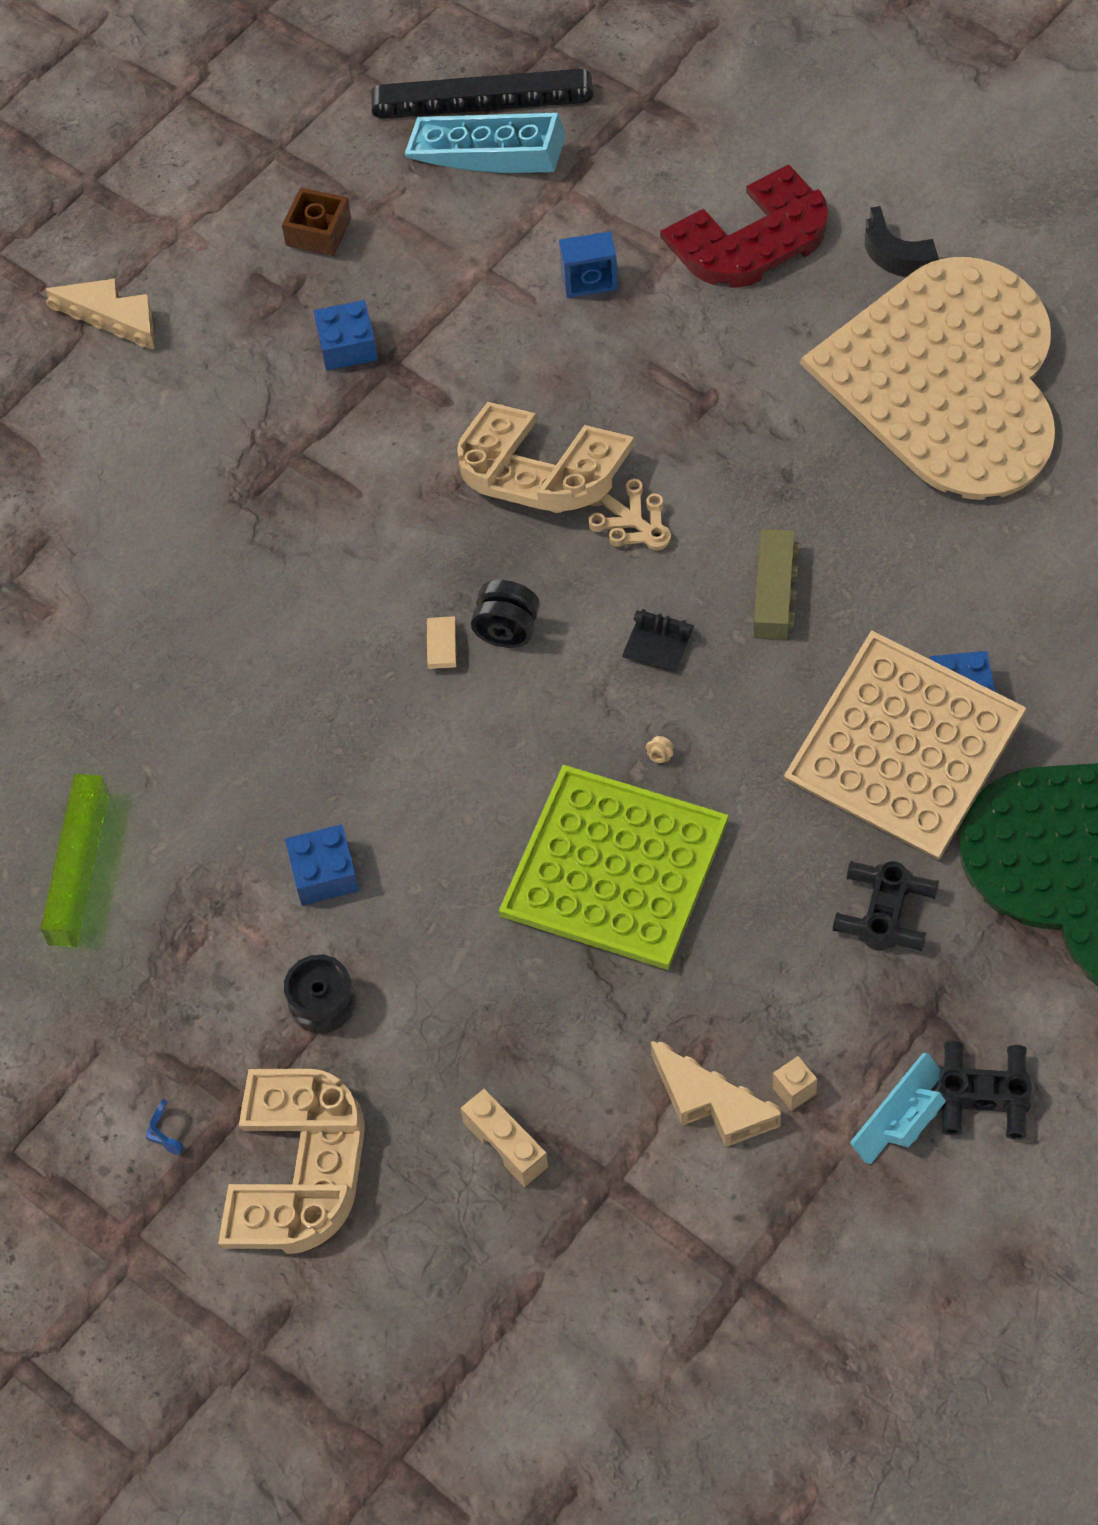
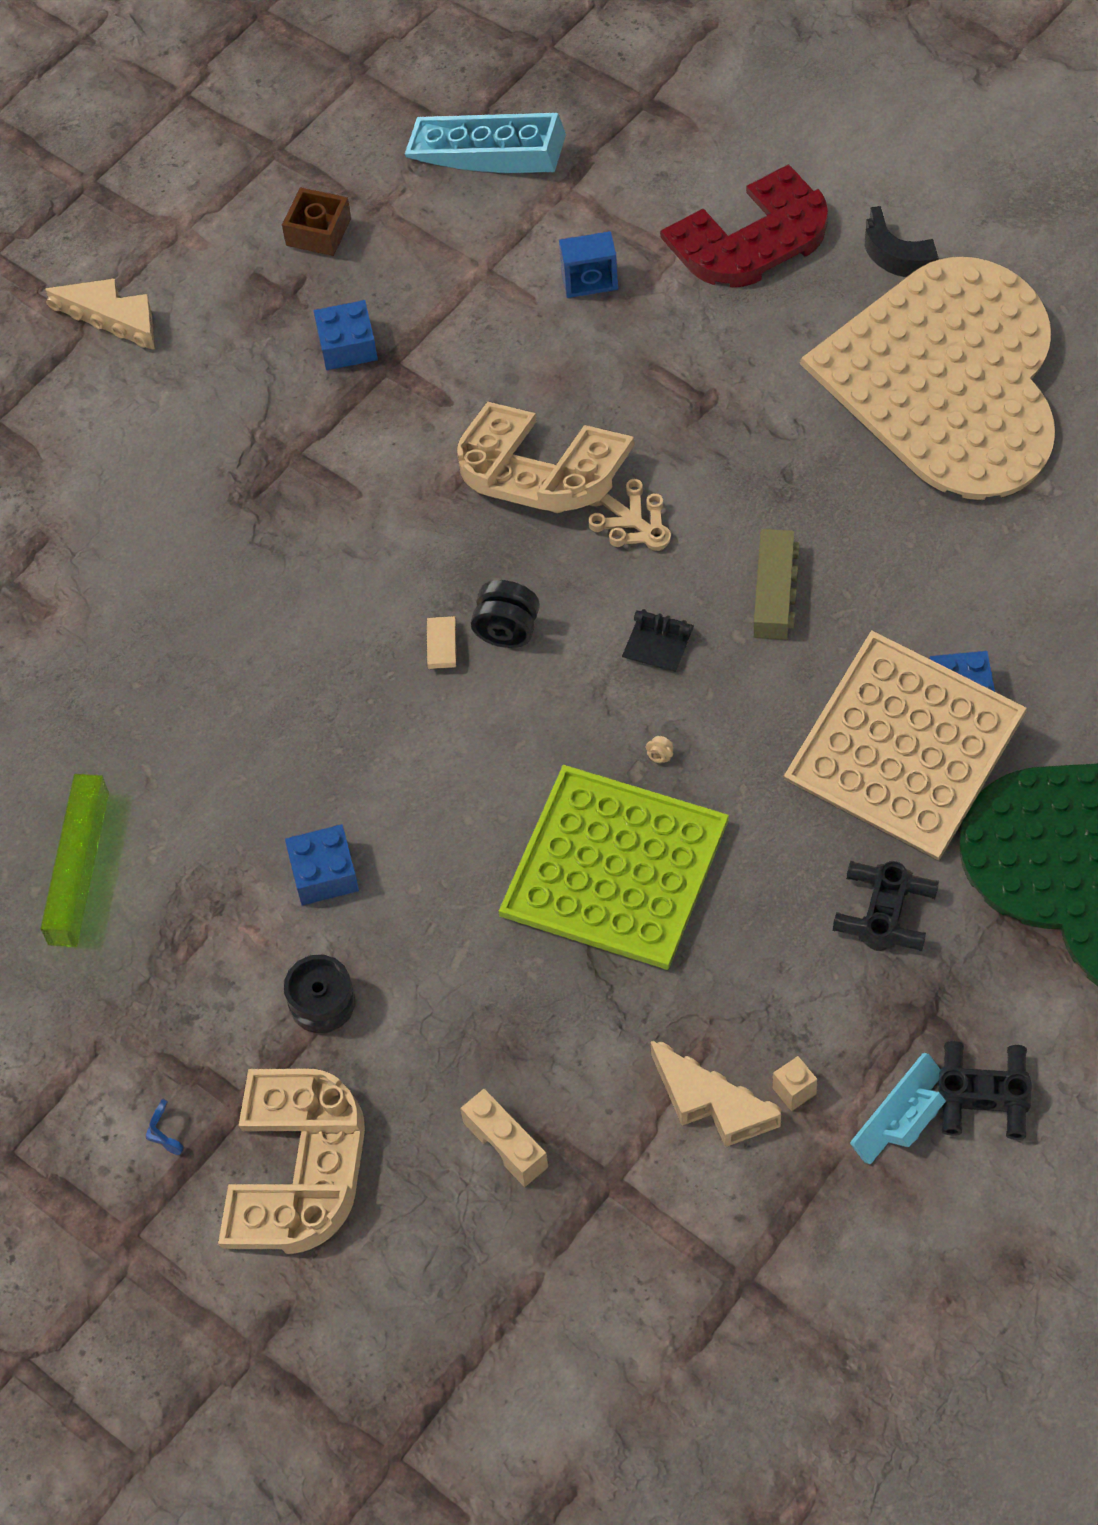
(481, 93): black beam -> none

